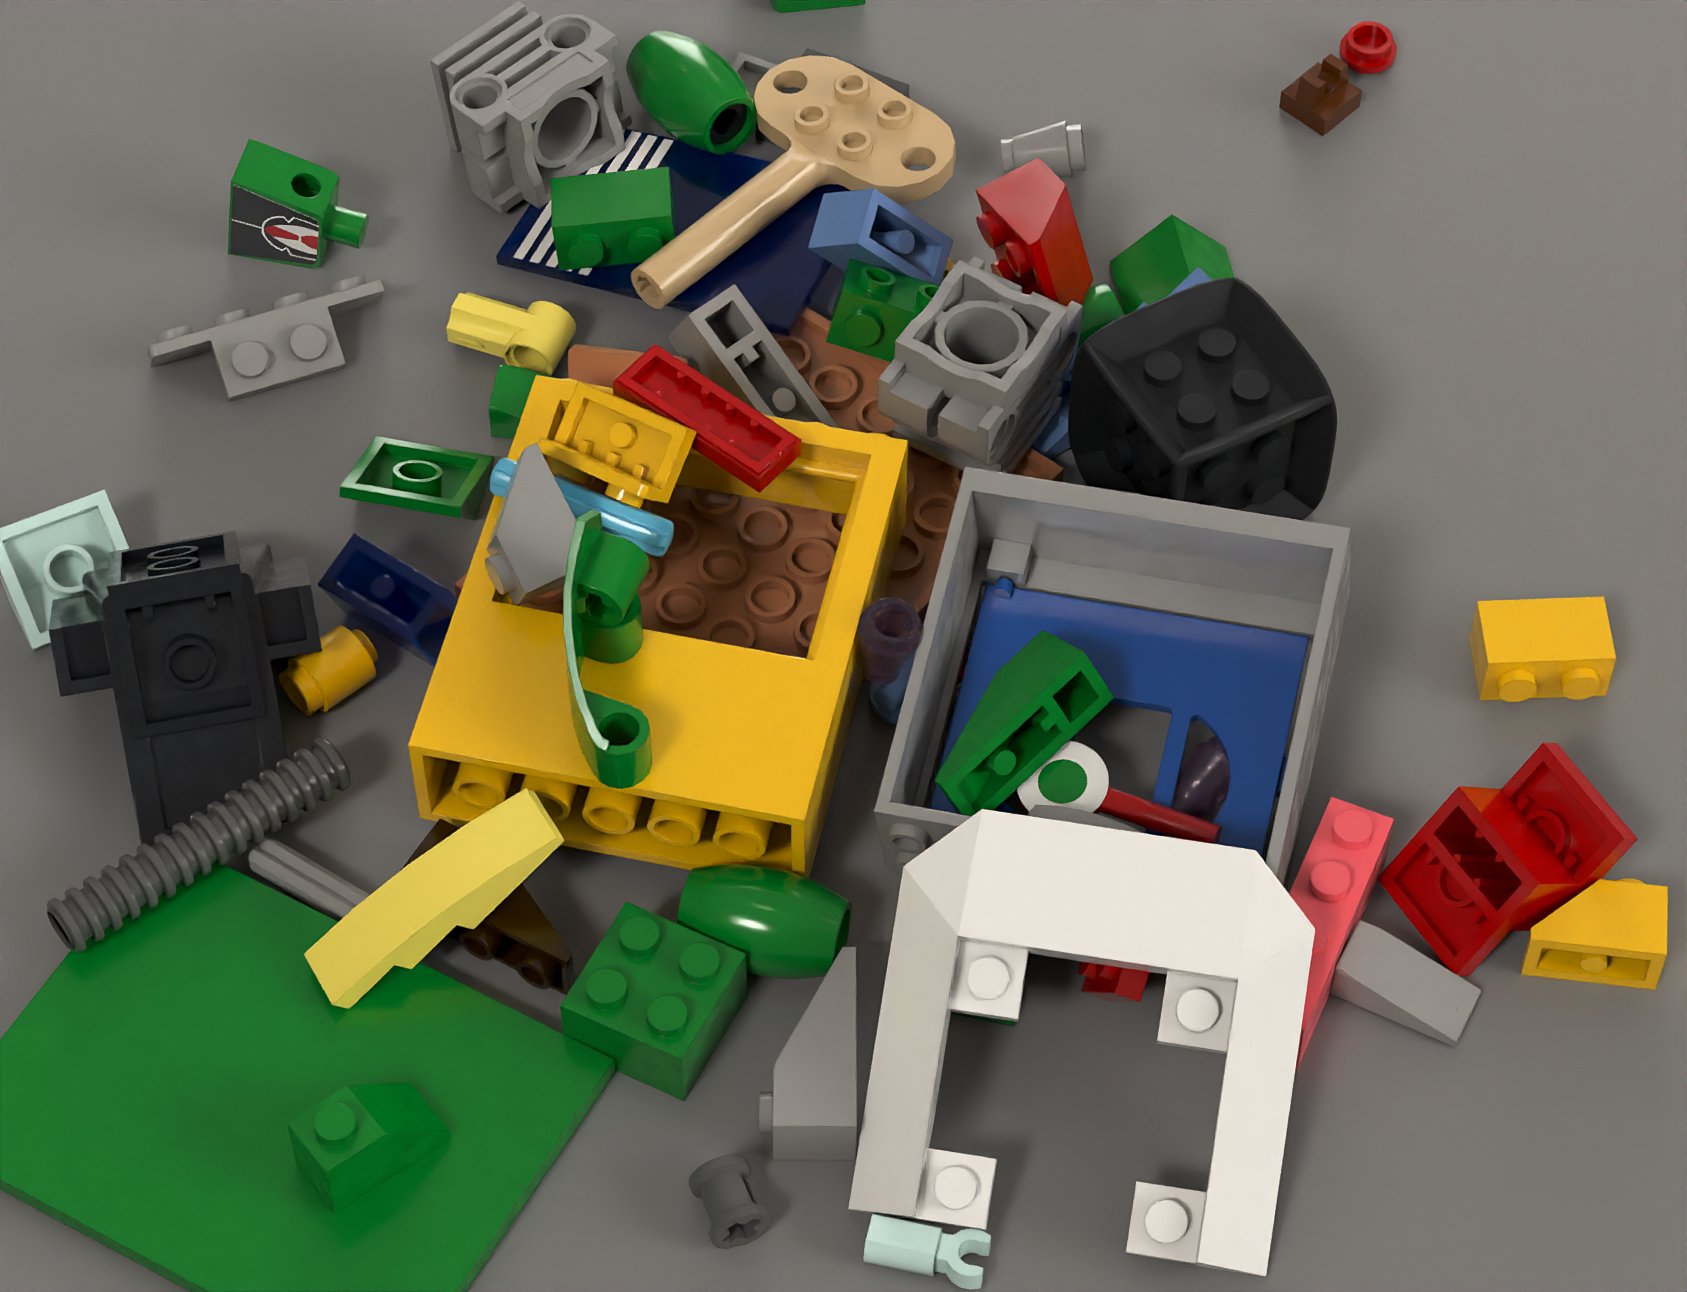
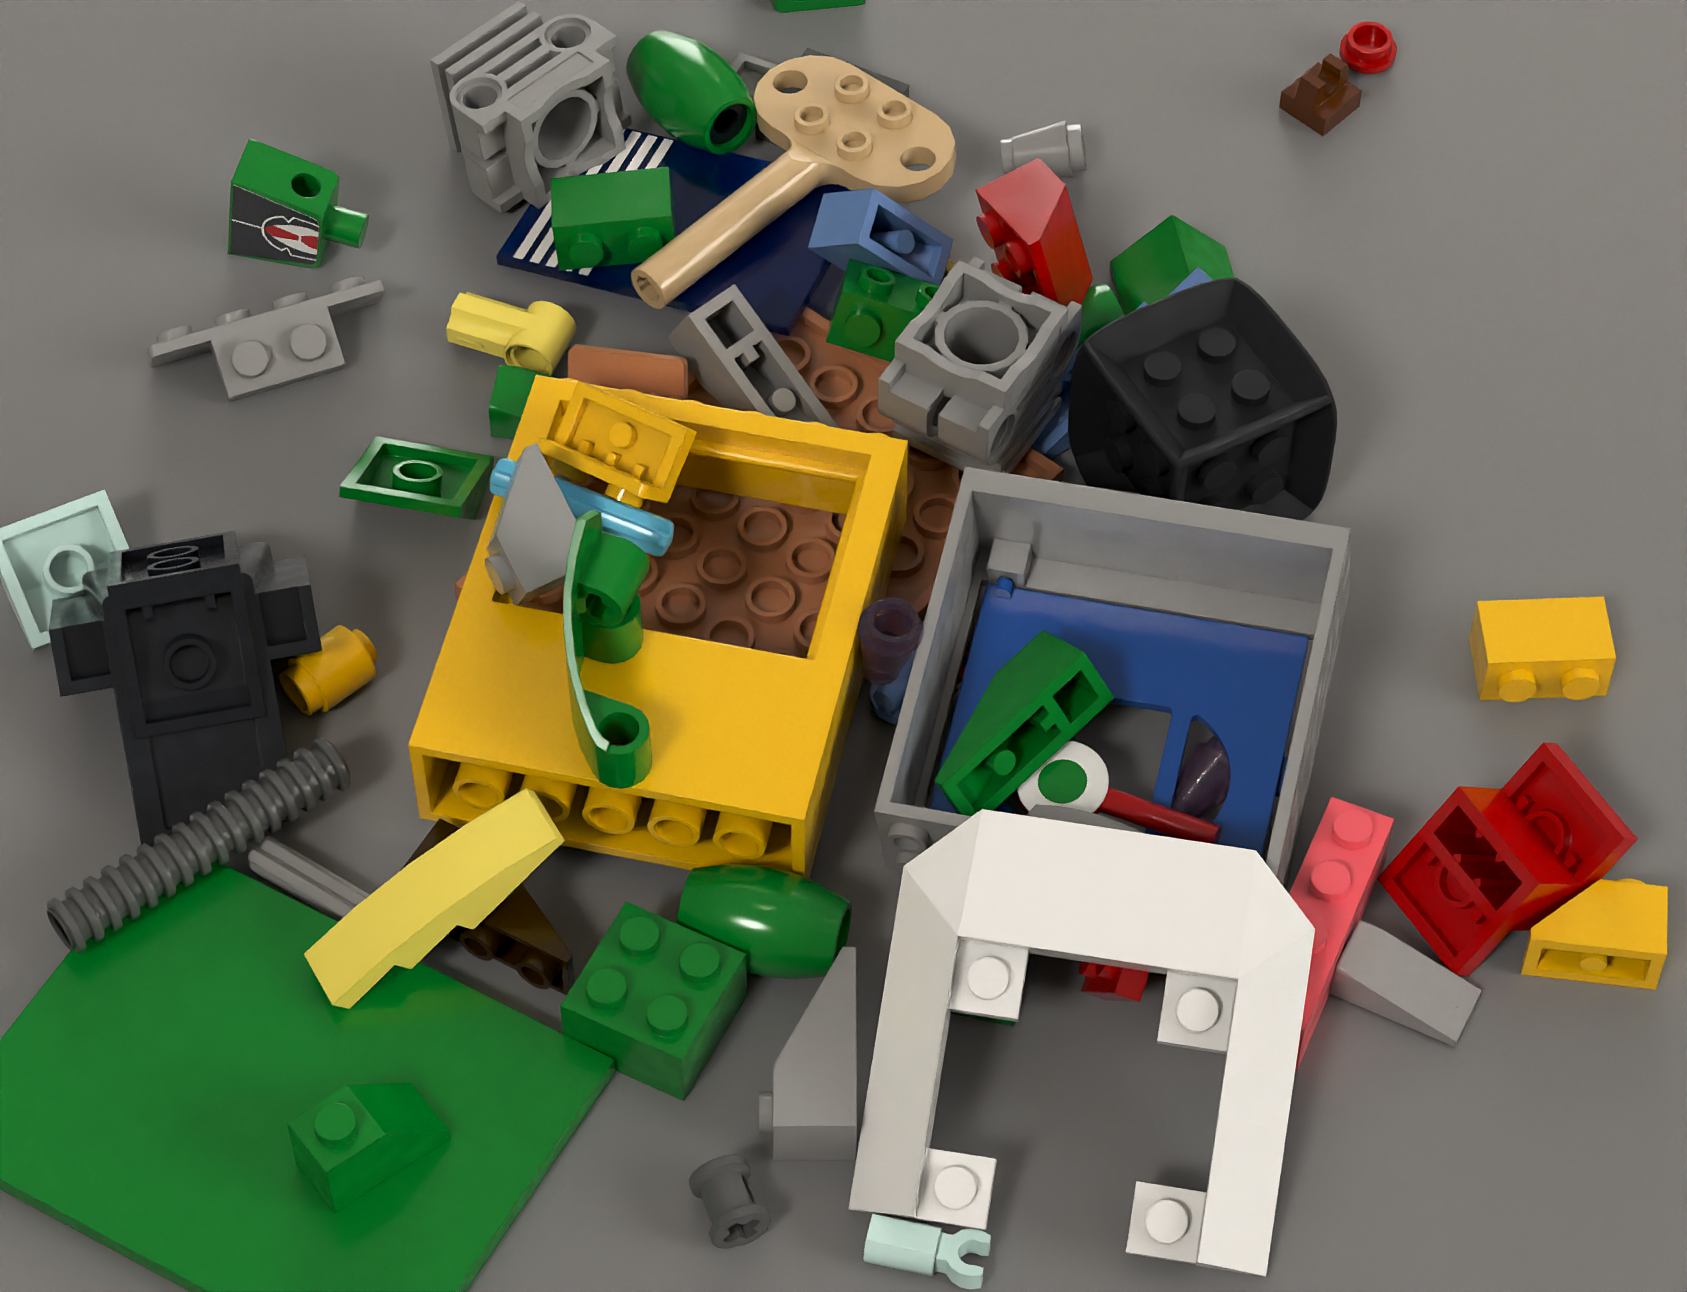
(390, 598): clear blue brick -> none
(726, 427): red plate -> none

